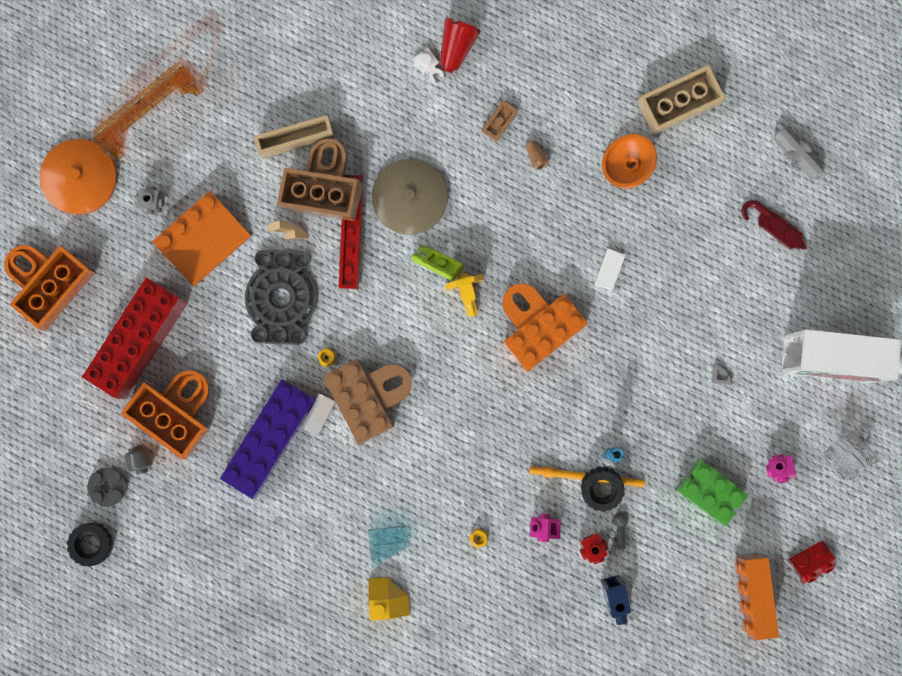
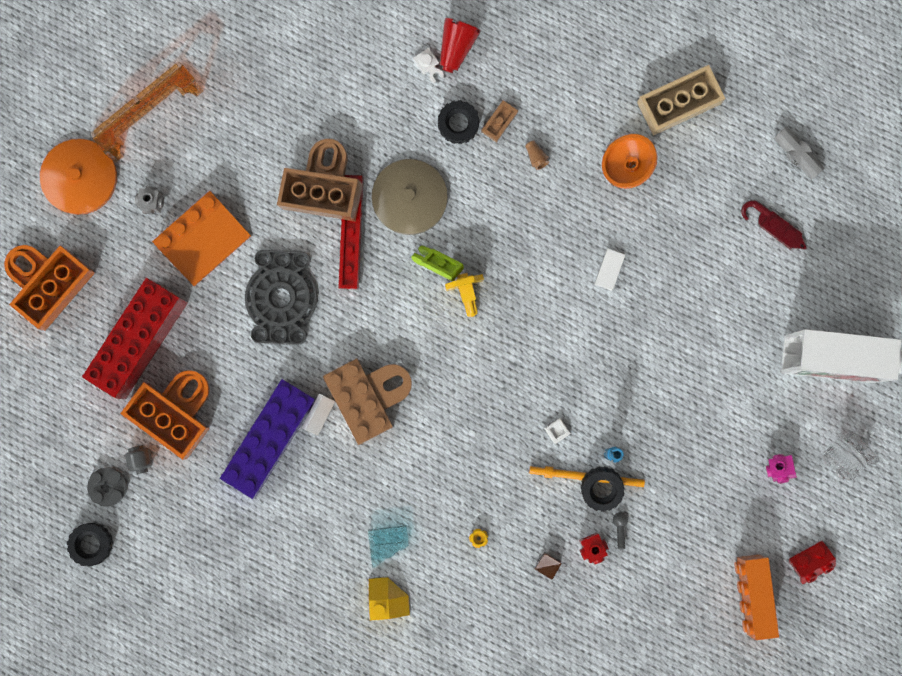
(291, 230): tan slope -> none
(293, 137): tan brick -> none
(326, 352): yellow plate -> none
(462, 108): none -> black tyre
(541, 327): orange brick -> none
(545, 527): dark pink brick -> none
(548, 566): none -> reddish brown slope
(557, 430): none -> white tile
(616, 598): dark blue torso -> none
(712, 492): bright green piece -> none
(720, 375): light grey tile -> none

